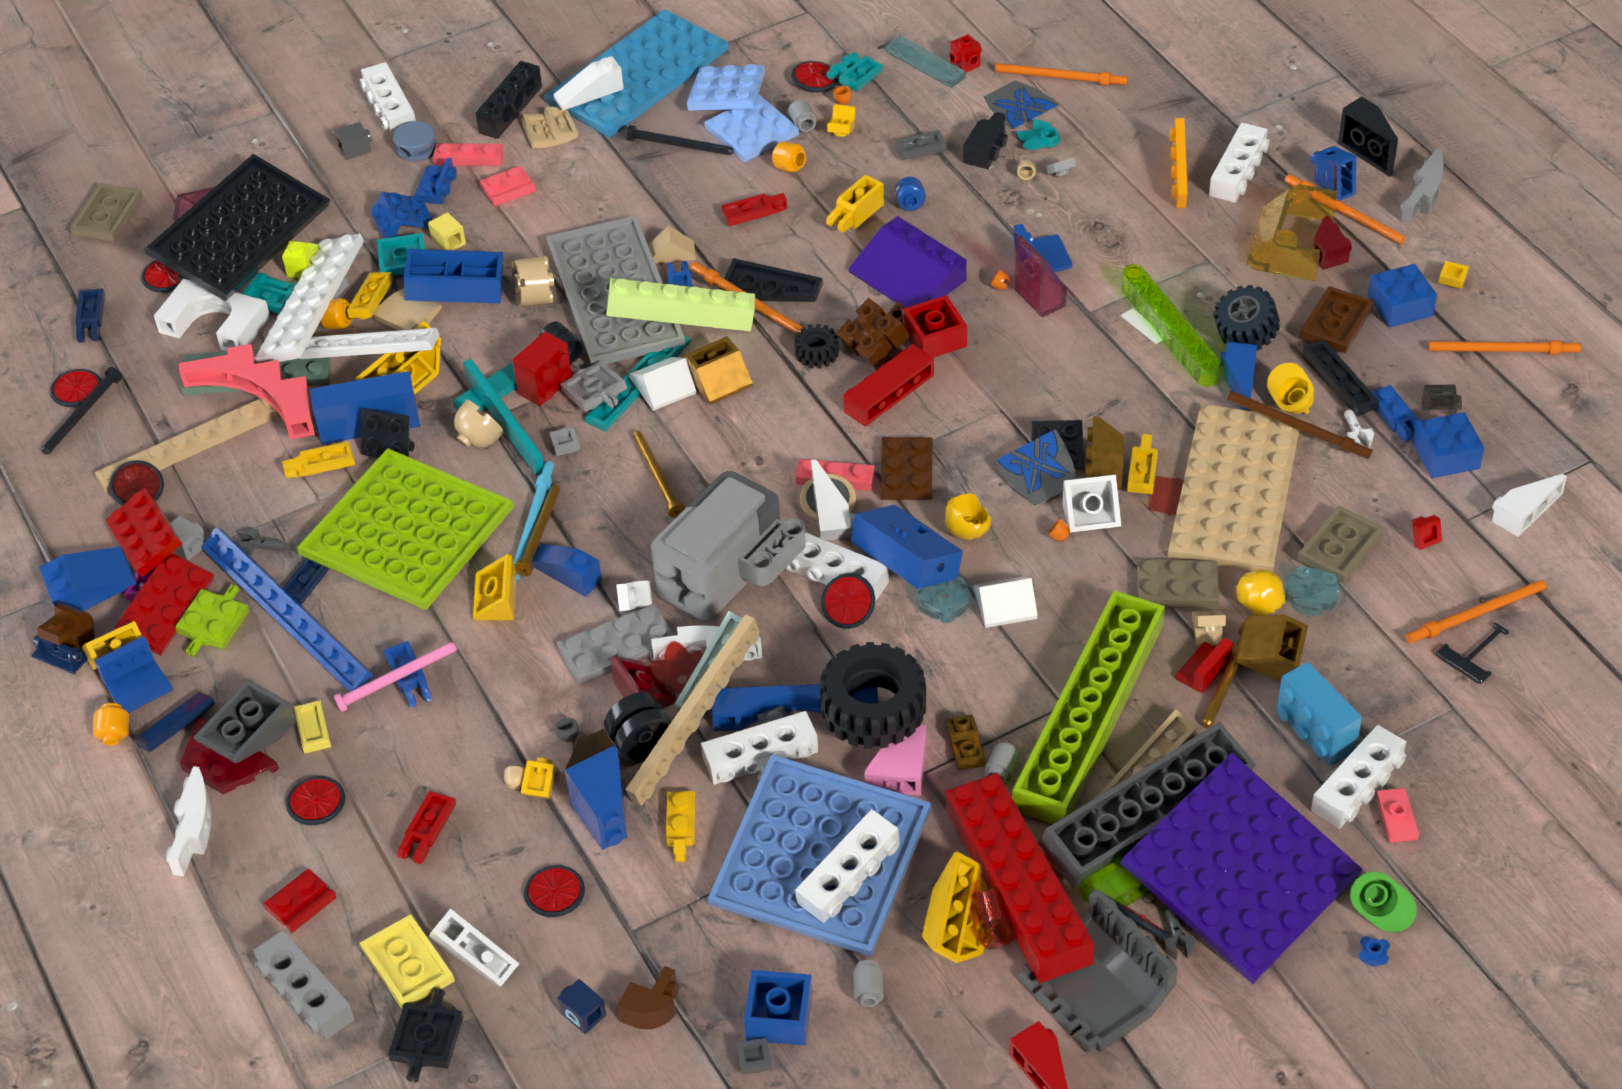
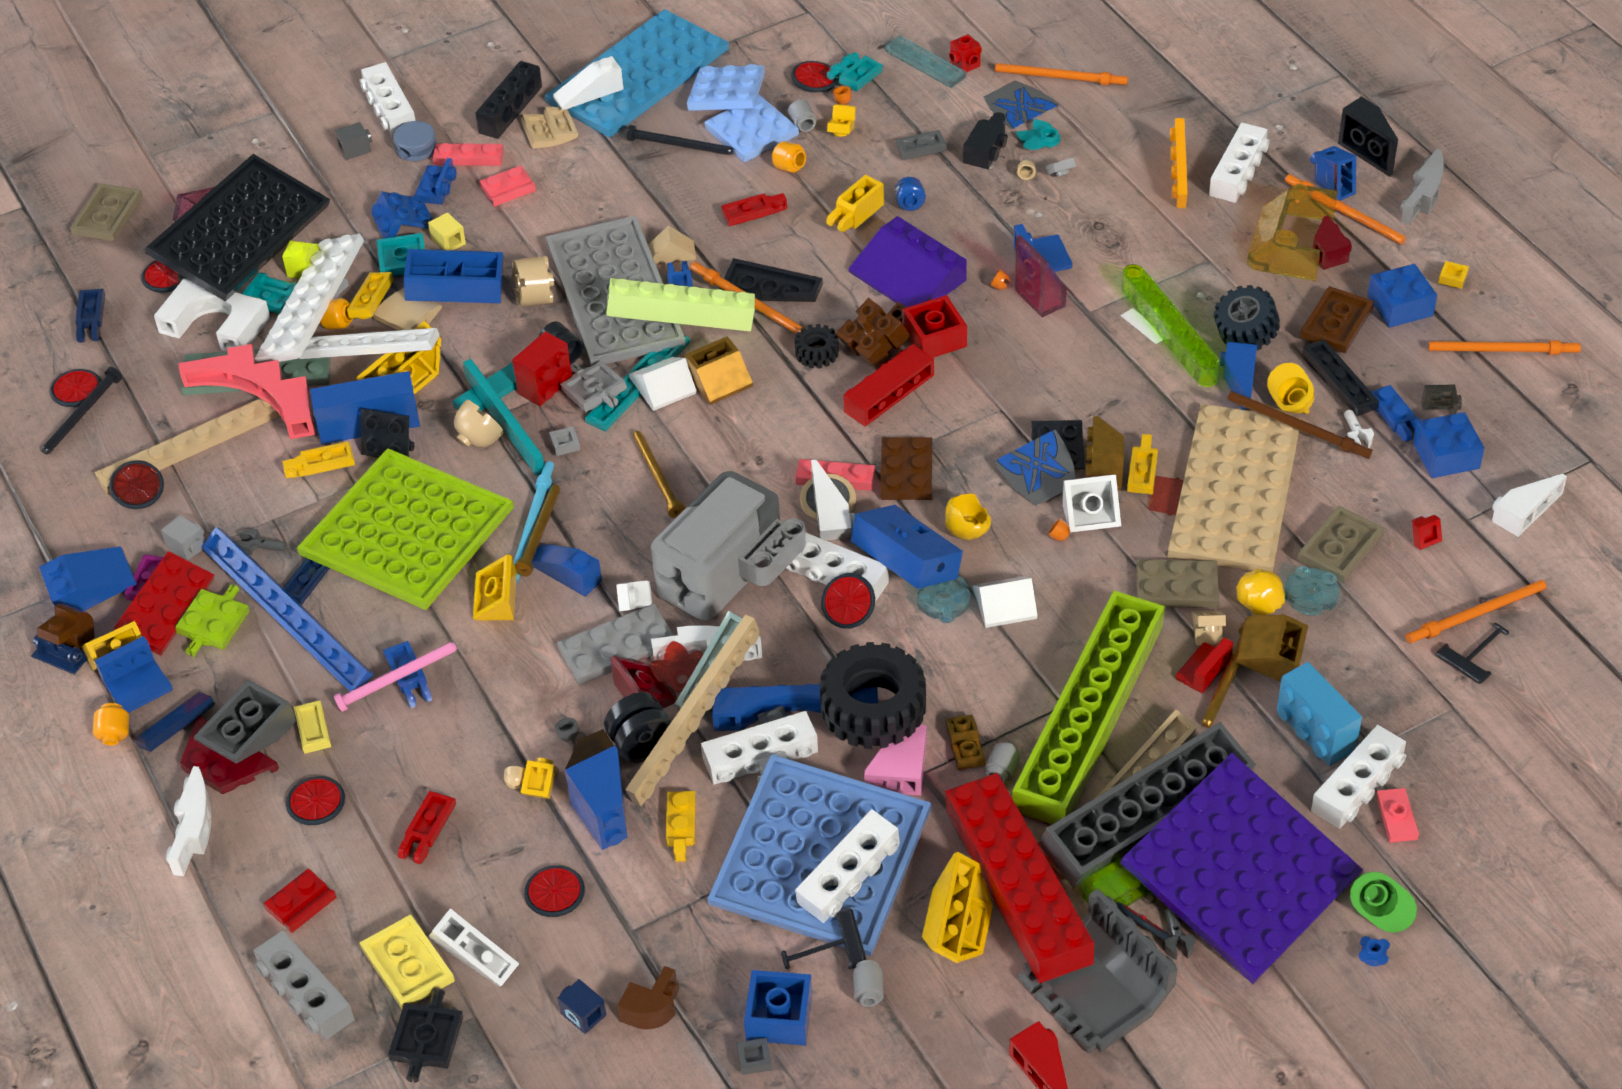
(143, 532): red plate -> none
(851, 939): none -> black piece
(991, 917): clear red piece -> none

